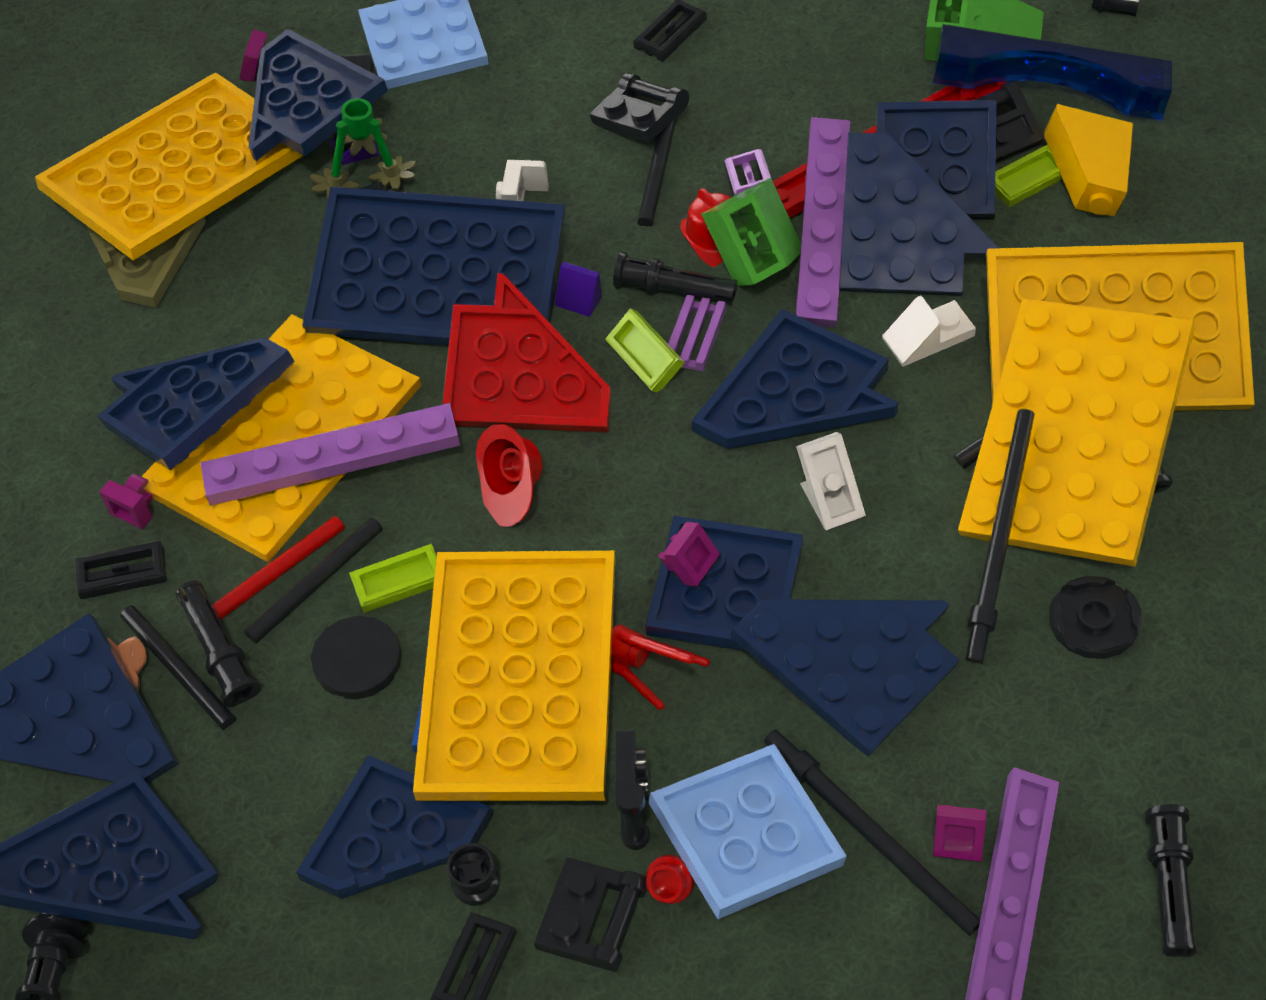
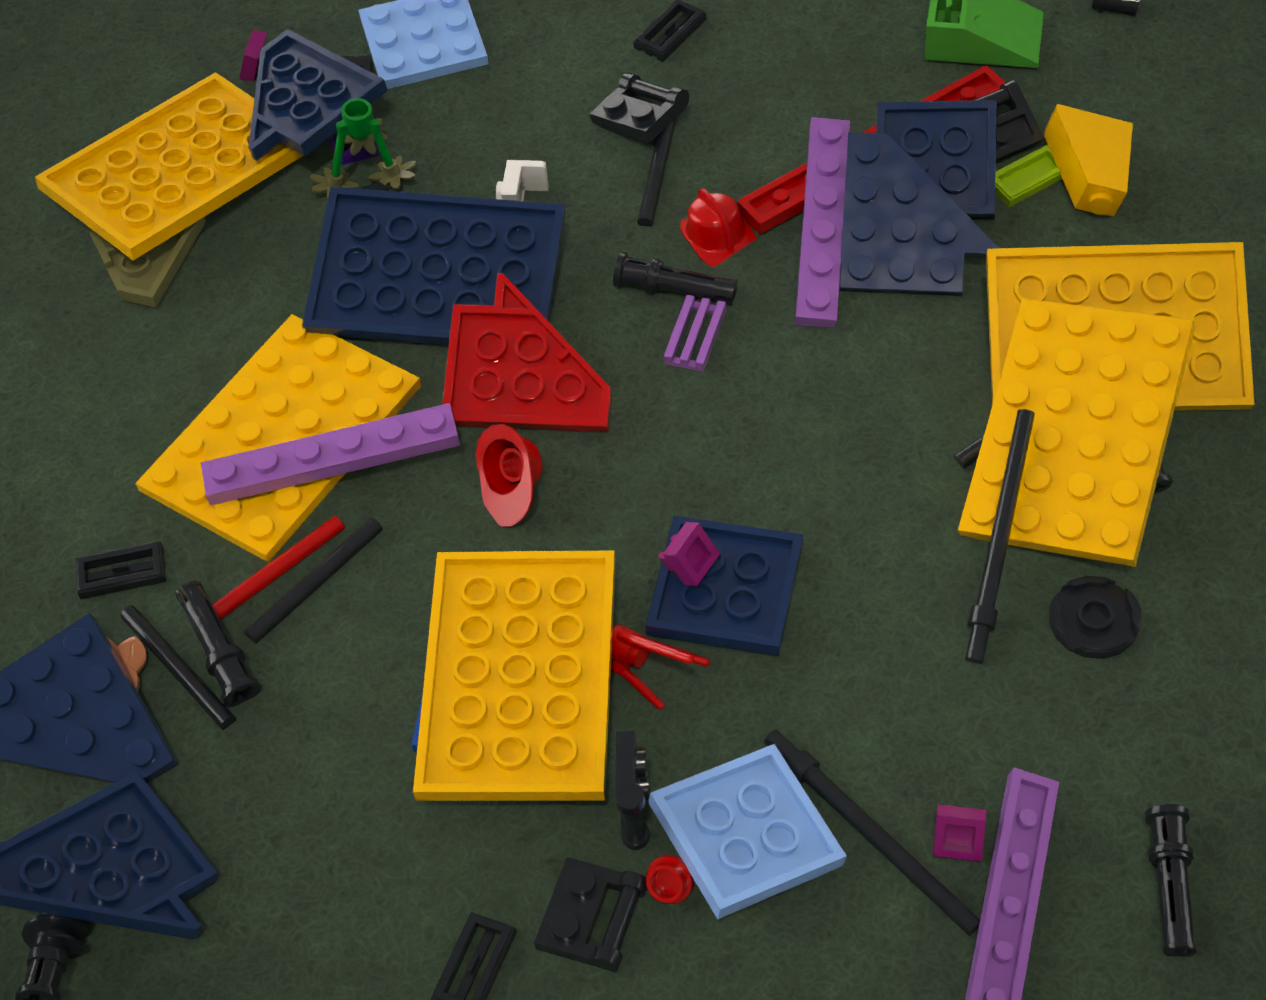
(128, 501): magenta tile -> none
(186, 400): dark blue wing -> none
(356, 657): black tile -> none
(386, 833): dark blue plate -> none
(395, 578): lime tile -> none
(469, 864): black wheel -> none
(578, 289): dark purple slope -> none
(644, 350): lime tile -> none
(744, 159): medium lavender tile -> none
(753, 233): bright green slope -> none
(794, 385): dark blue wing -> none
(830, 481): white slope -> none
(851, 659): dark blue wing -> none
(927, 330): white slope -> none
(1124, 81): clear blue arch -> none

